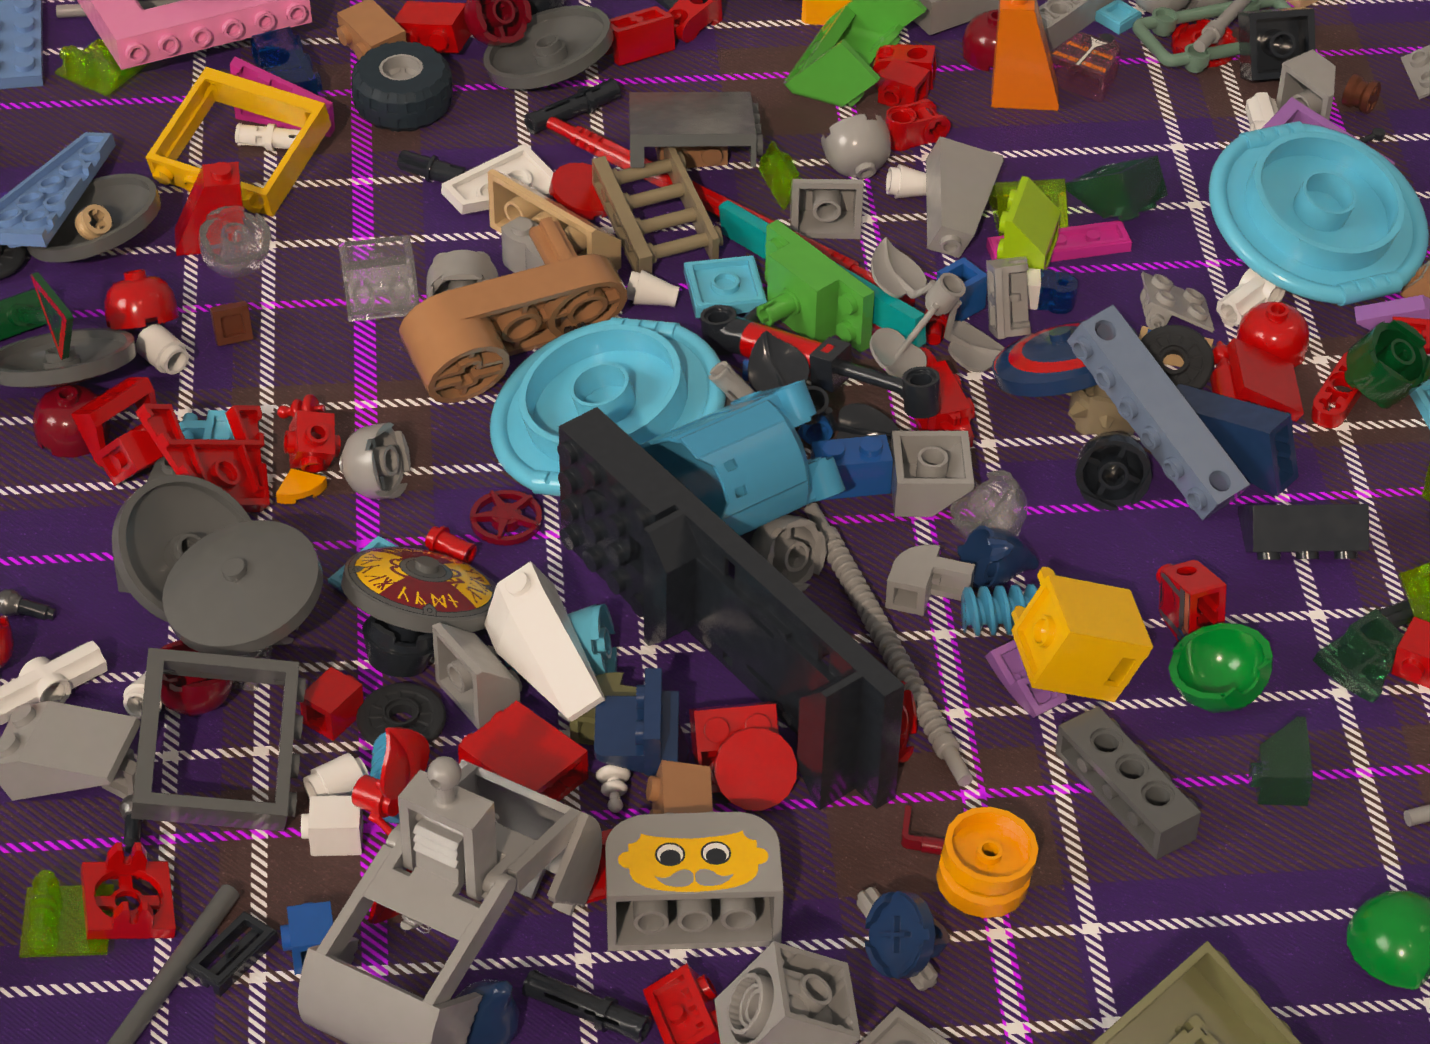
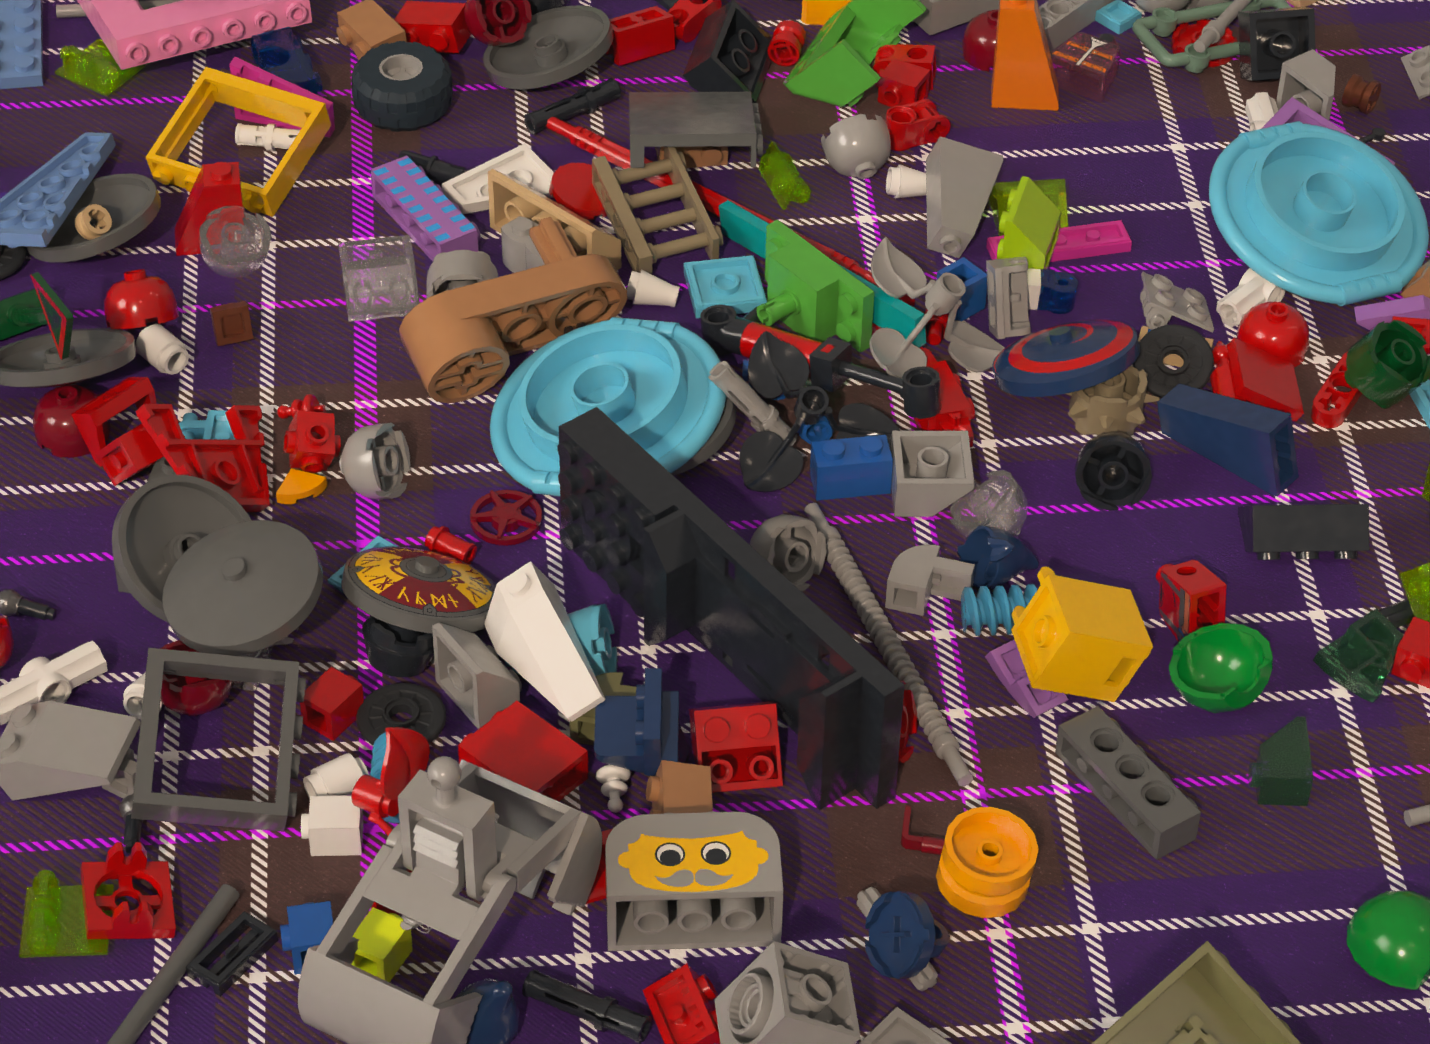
(381, 944): none -> neon yellow brick
(422, 208): none -> medium lavender brick
(729, 54): none -> black slope
(750, 458): dark azure piece -> none
(755, 769): red tile -> none
(786, 43): none -> red wheel
(827, 208): light grey slope -> none
(1121, 187): clear green slope -> none
(1157, 412): sand blue piece -> none

